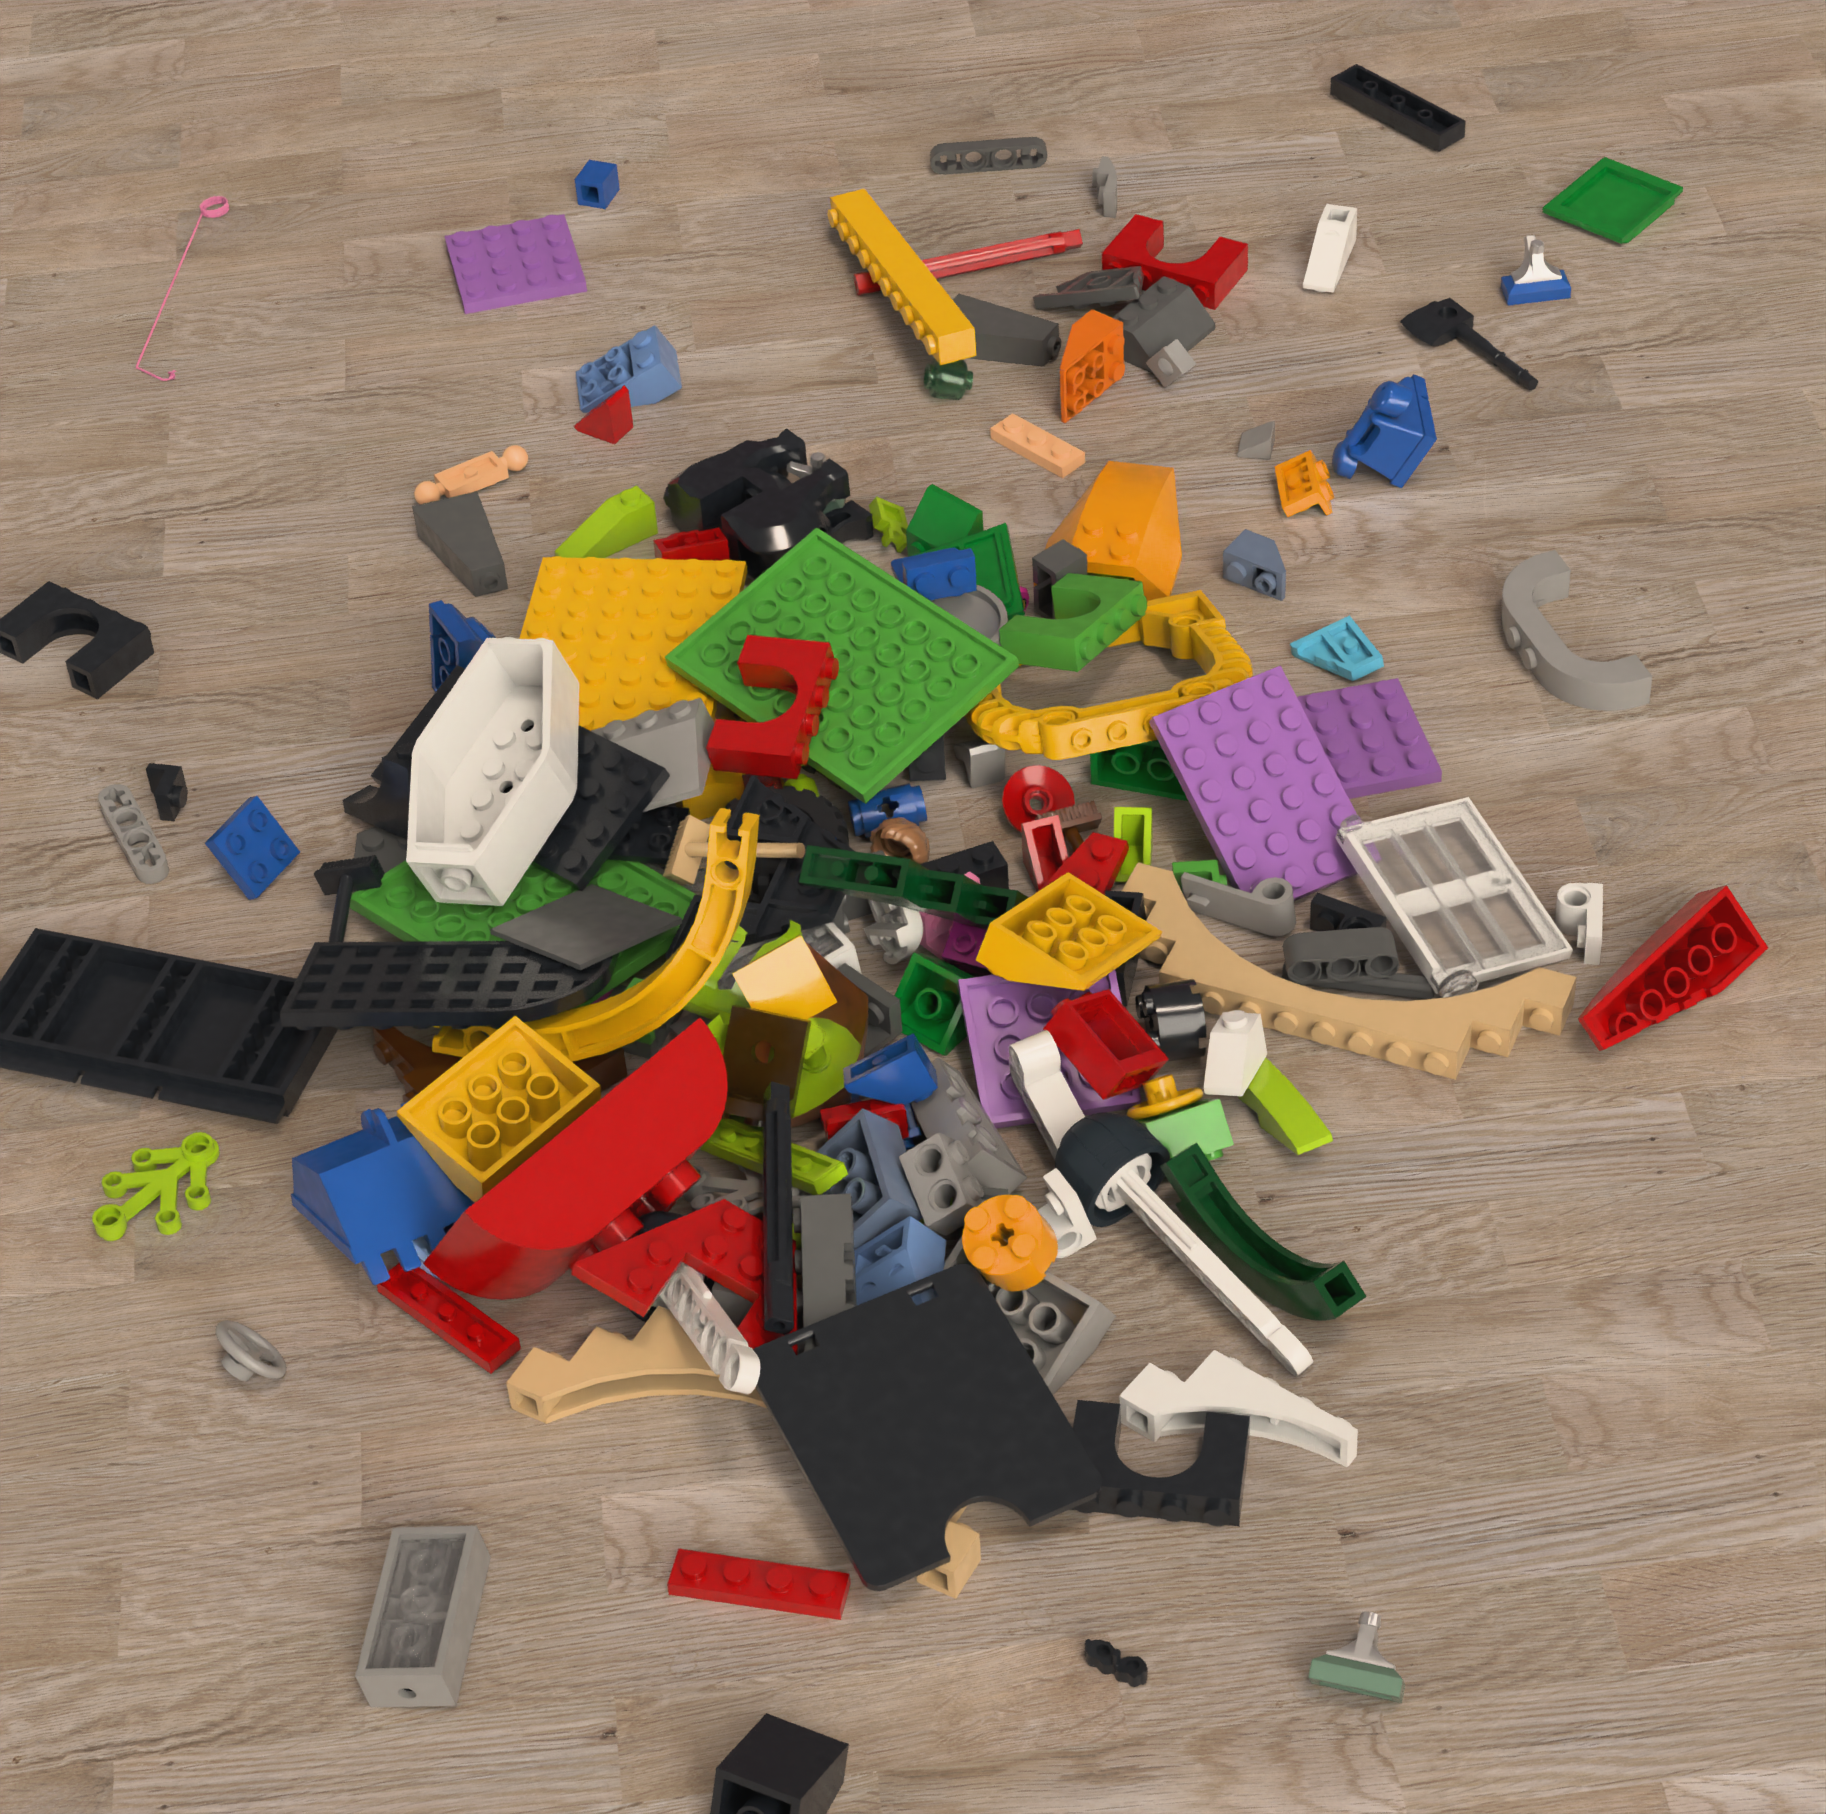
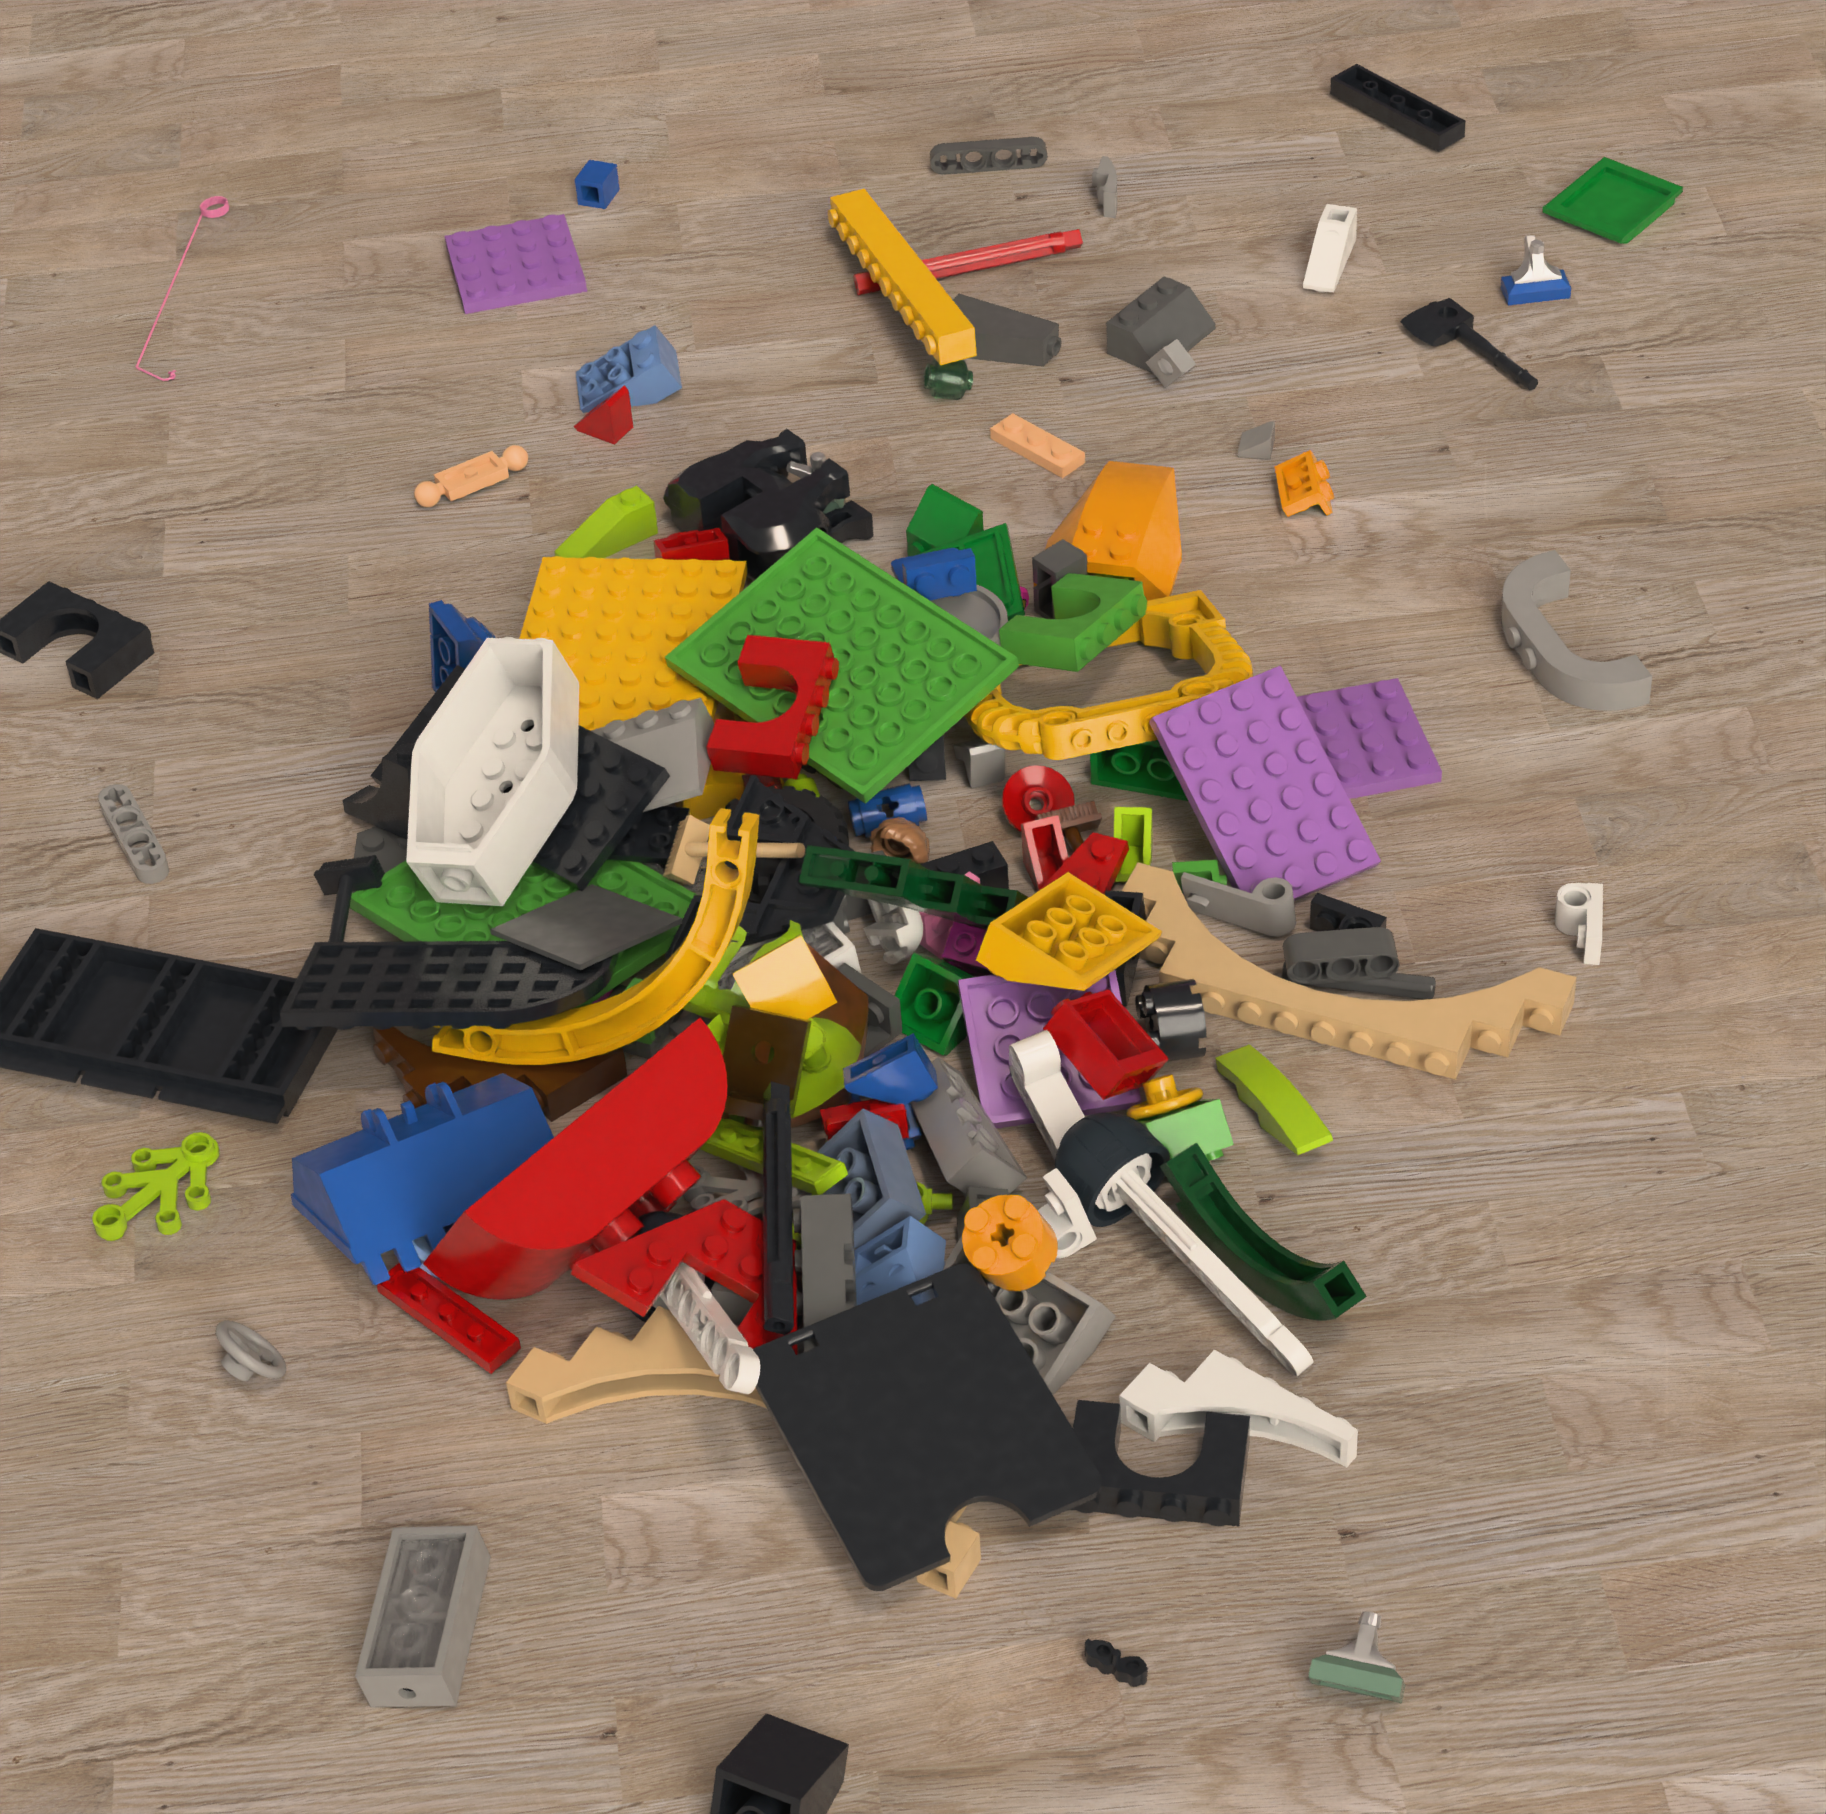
(169, 789): black bracket -> none
(252, 847): blue plate -> none
(463, 540): dark grey slope -> none
(498, 1107): yellow slope -> none
(759, 1584): red plate -> none
(890, 521): lime plate -> none
(936, 1187): light grey brick -> none
(1090, 361): orange slope -> none
(1095, 287): dark grey wing -> none
(1208, 276): red arch -> none
(1234, 1053): white slope -> none
(1256, 564): sand blue slope -> none
(1340, 650): medium azure wing -> none
(1390, 433): blue piece -> none
(1452, 895): clear door -> none
(1675, 968): red wedge -> none

